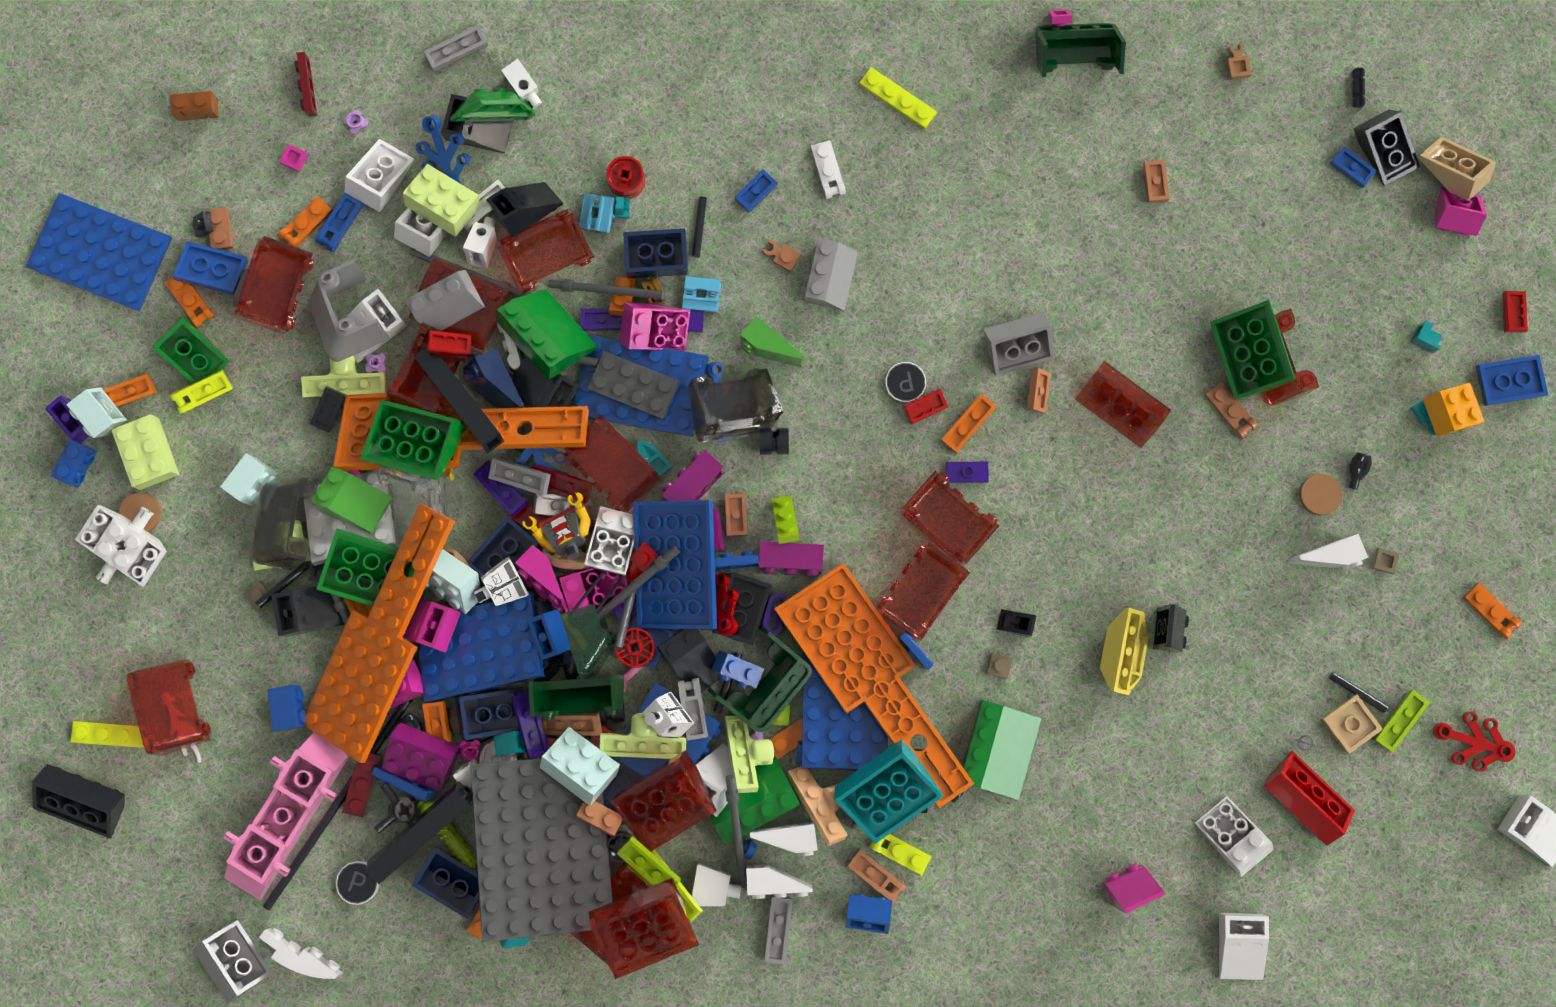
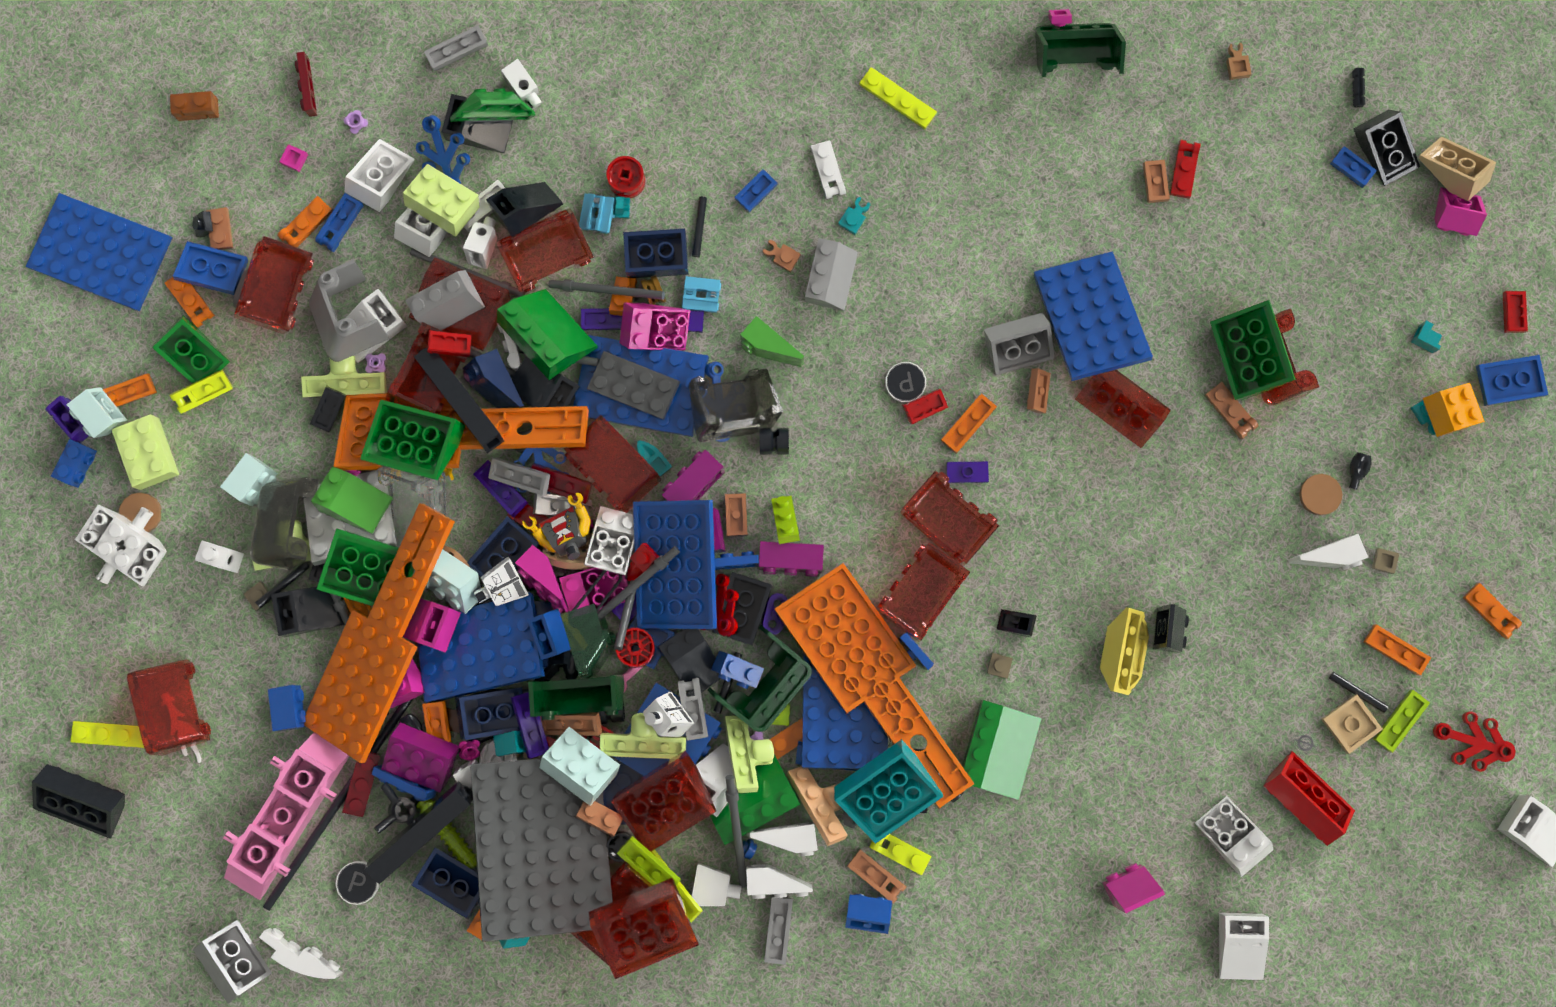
(218, 556): none -> white torso
(853, 218): none -> teal plate
(1092, 316): none -> blue plate
(1184, 169): none -> red plate
(1397, 649): none -> orange plate

